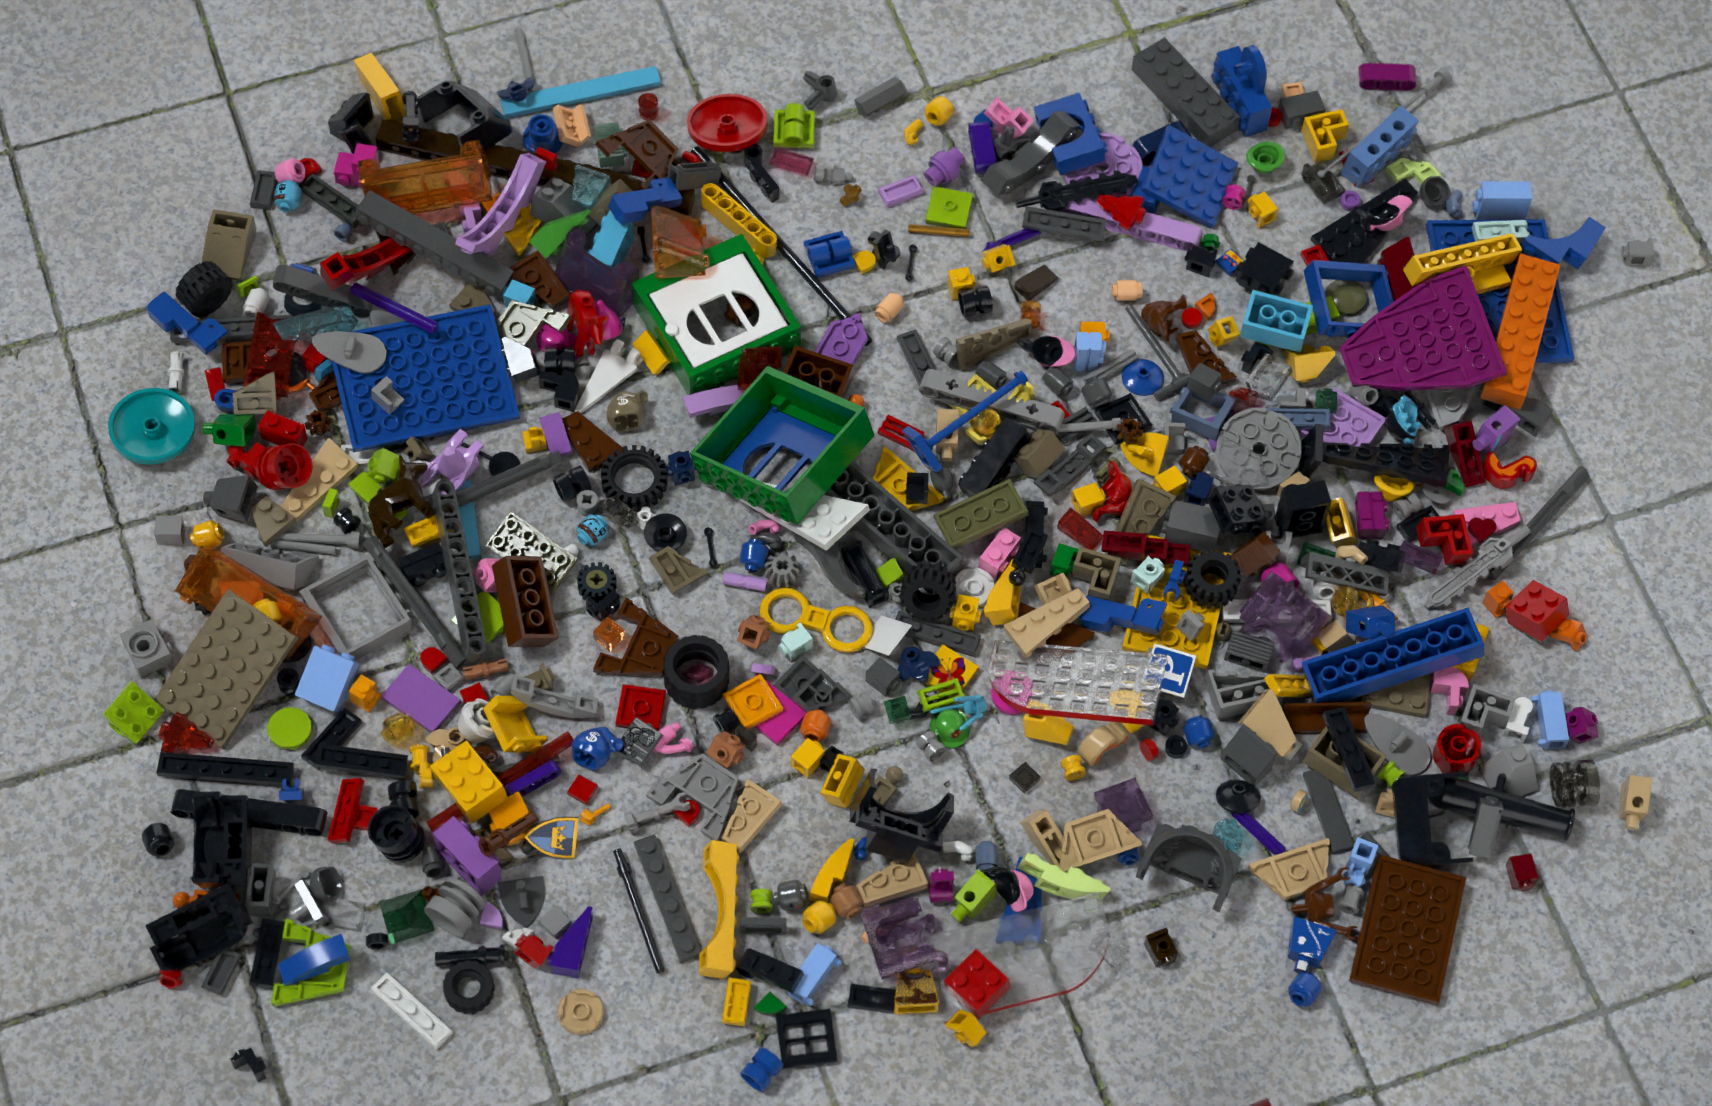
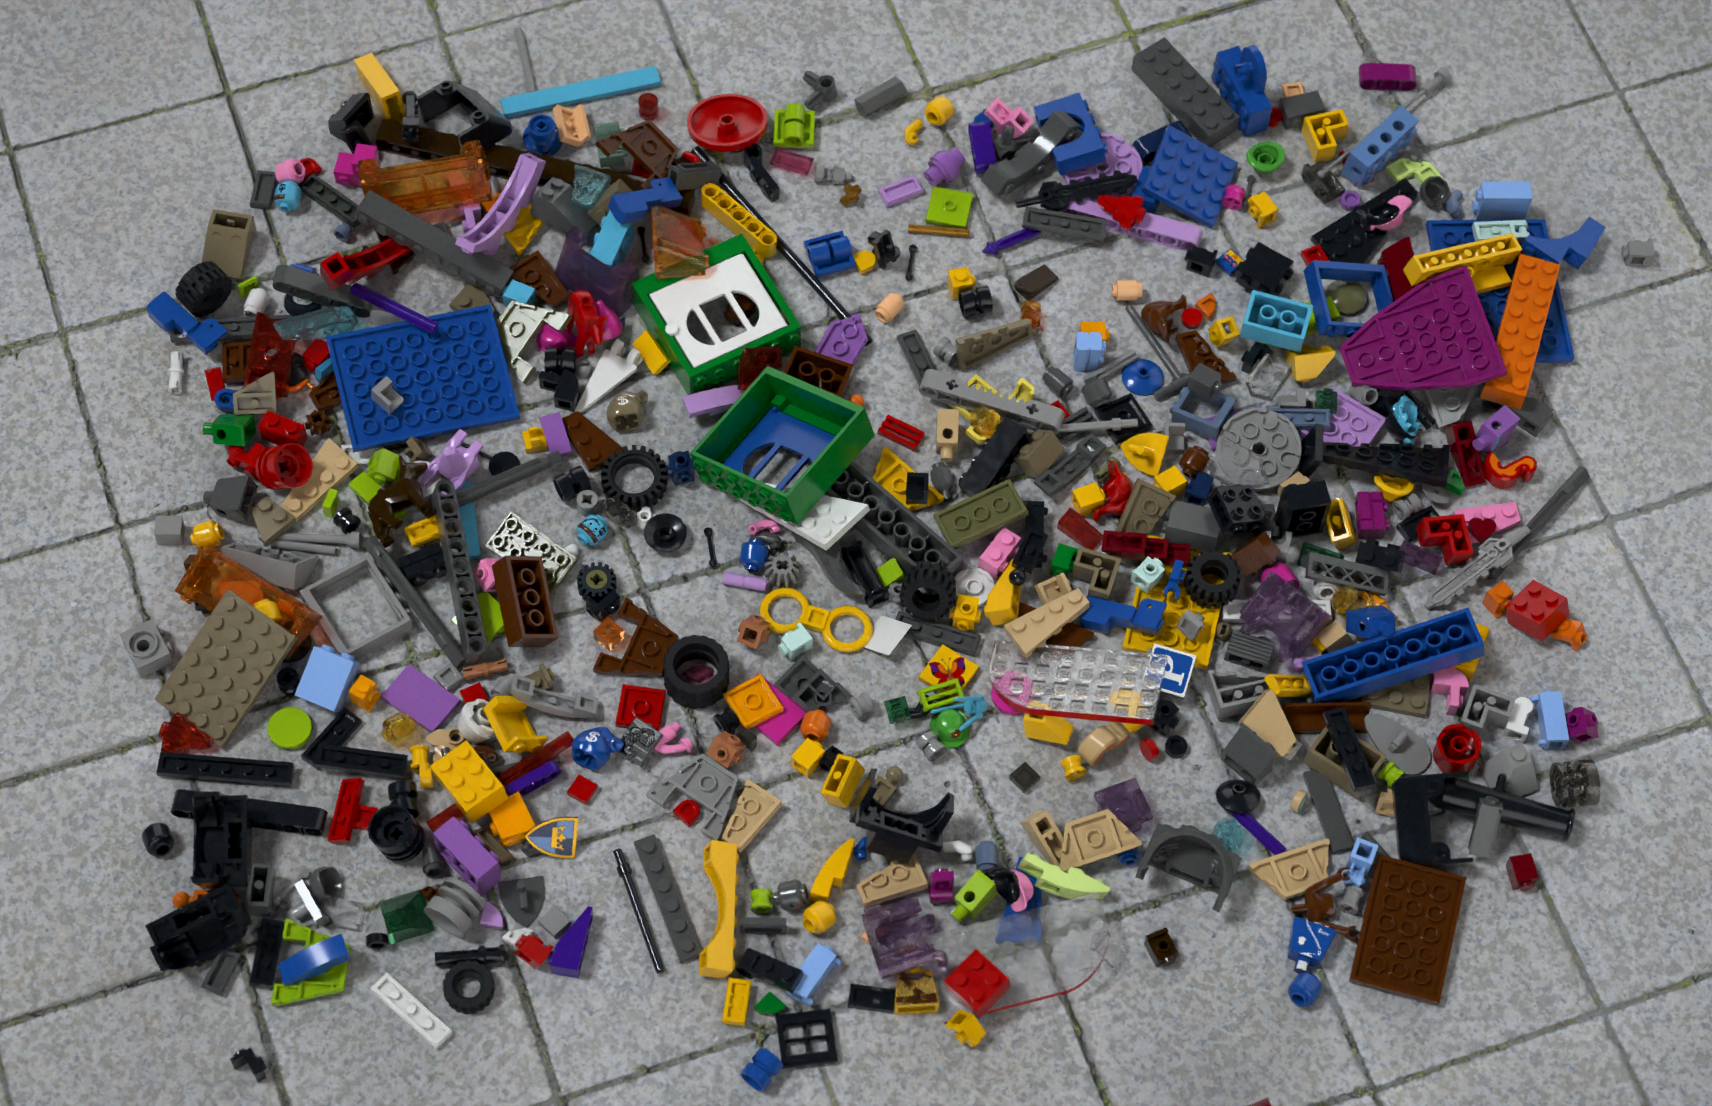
(132, 713): lime plate -> none
(151, 426): teal dish -> none
(170, 979): red plate -> none
(291, 793): blue tile -> none
(352, 350): light grey shield -> none
(432, 659): red tile -> none
(501, 837): reddish brown pin -> none
(517, 91): dark blue plate -> none
(521, 360): slope -> none
(549, 157): red tile -> none
(553, 233): bright green slope -> none
(580, 1012): tan tile -> none
(589, 817): light orange hand -> none
(655, 812): light grey piece -> none
(675, 569): dark tan wing -> none
(765, 669): lavender tile -> none
(846, 901): medium nougat head -> none
(883, 677): dark grey brick -> none
(917, 666): dark blue plate -> none
(924, 447): blue tile -> none
(989, 258): yellow brick -> none
(991, 374): dark grey brick -> none
(1049, 350): black hair -> none
(1129, 424): reddish brown gear -> none
(1199, 731): blue head -> none
(1210, 242): green plate -> none
(1244, 396): clear red slope -> none
(1351, 551): tan arm -> none
(1634, 800): tan torso -> none

